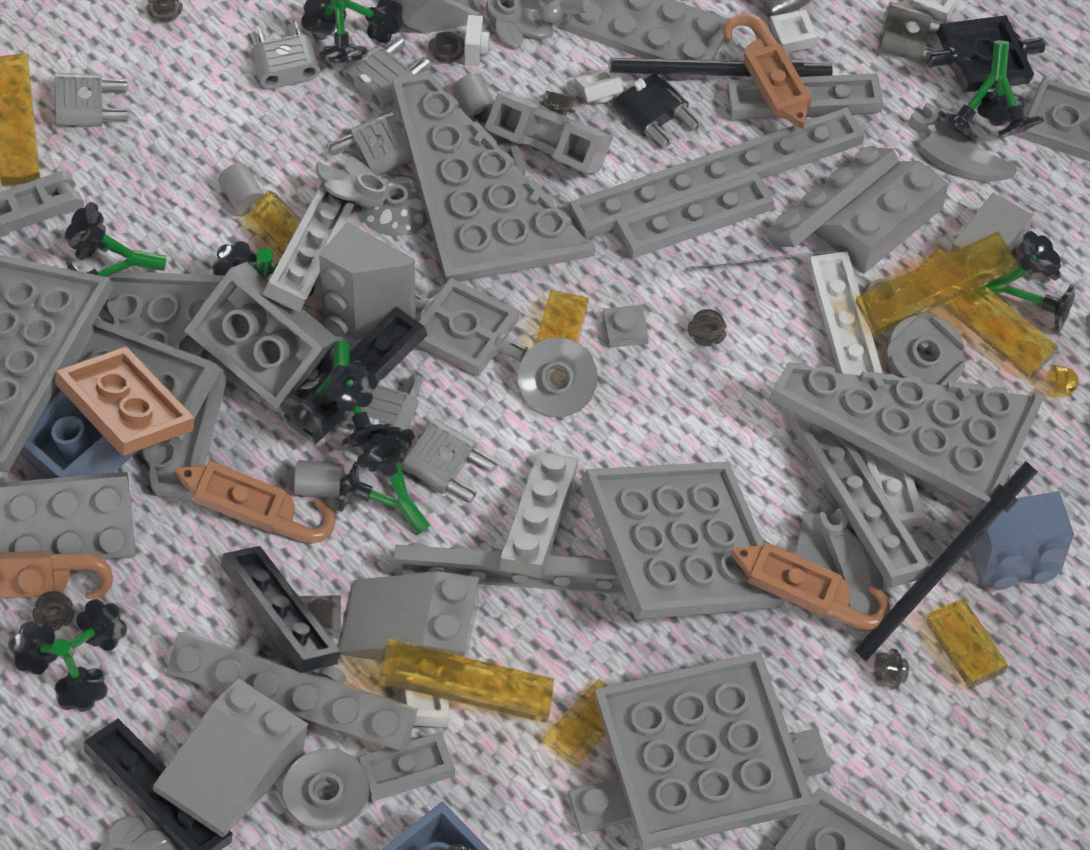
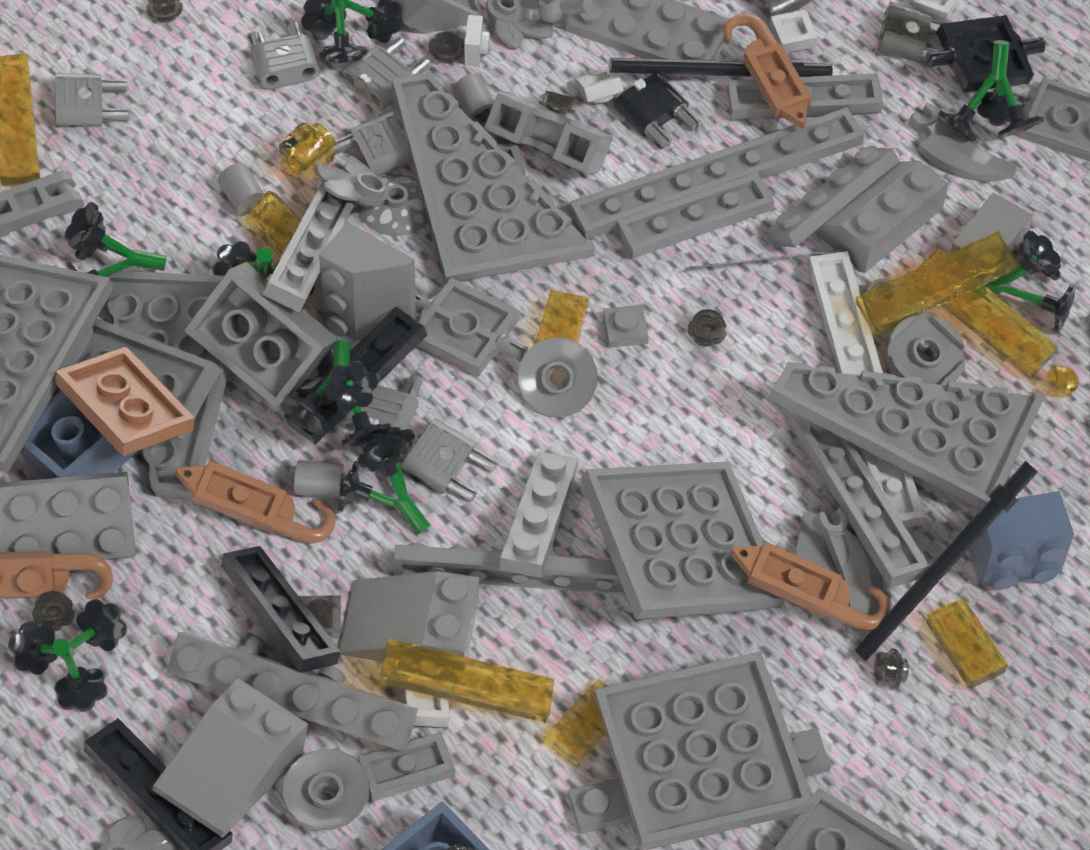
(305, 148): none -> clear yellow head

